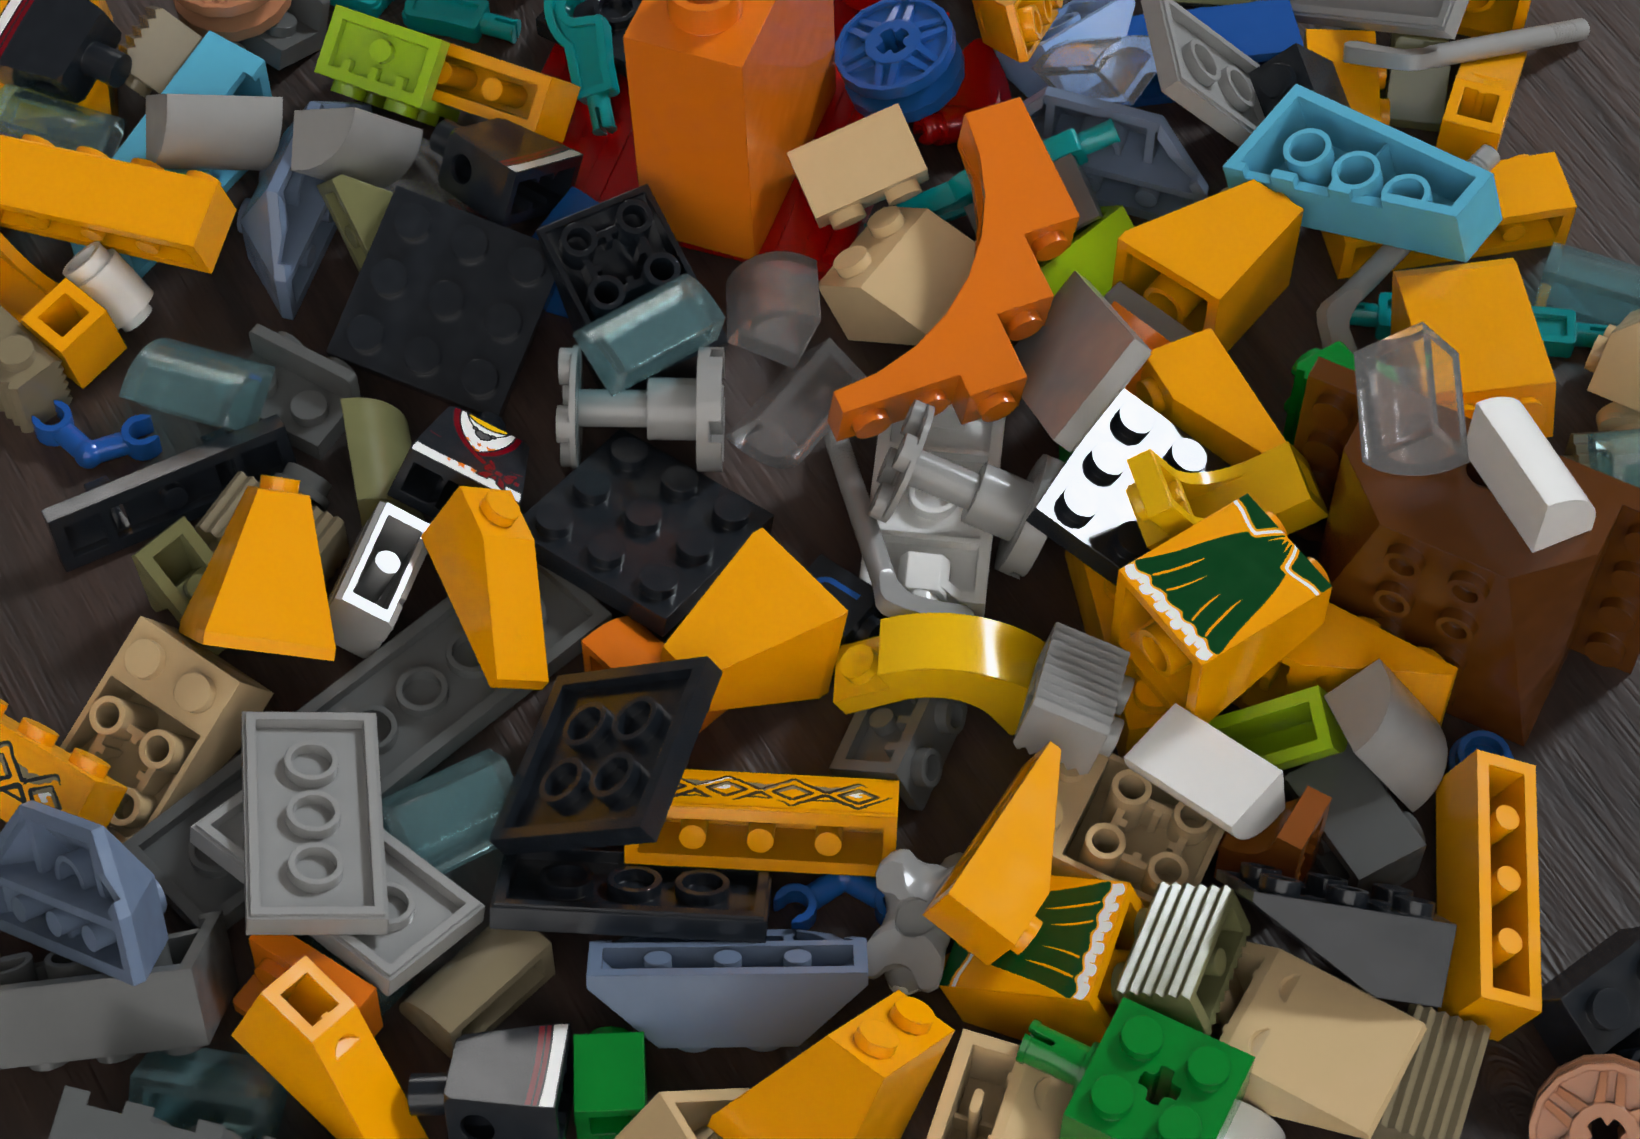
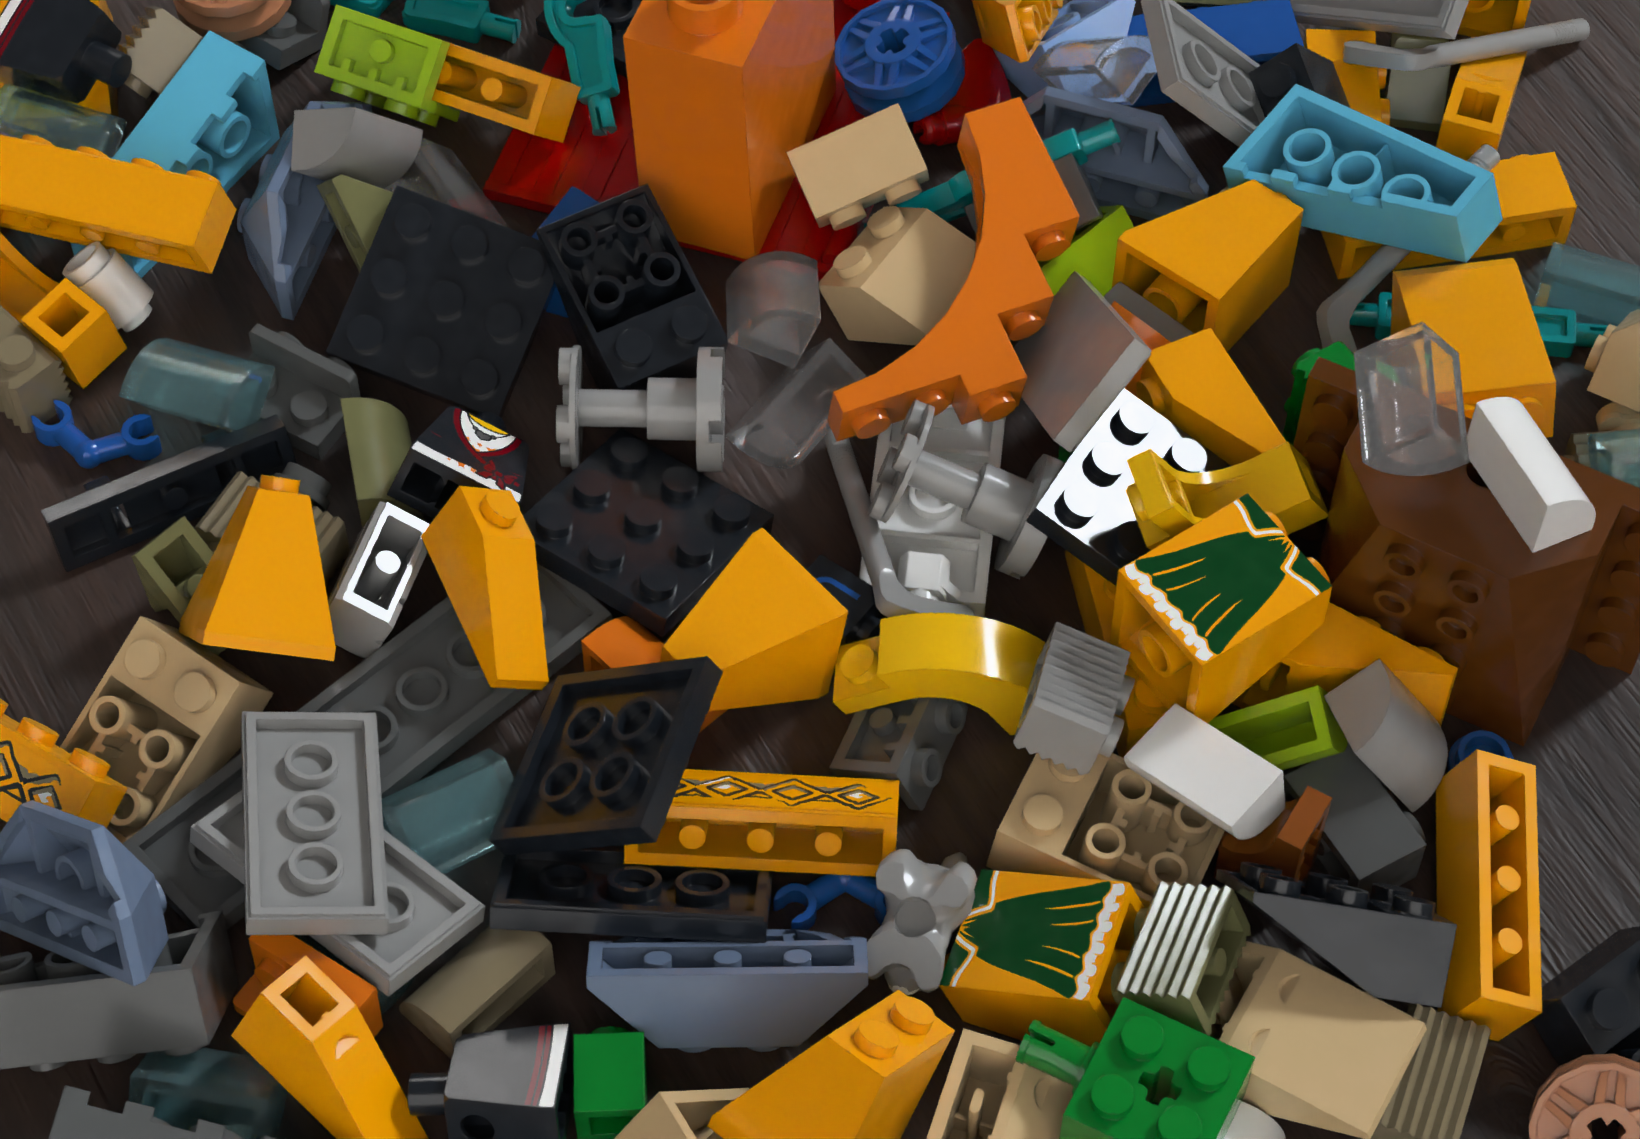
(212, 131): light grey brick -> none
(504, 169): black torso -> none
(650, 333): clear light blue brick -> none
(1006, 869): light orange slope -> none

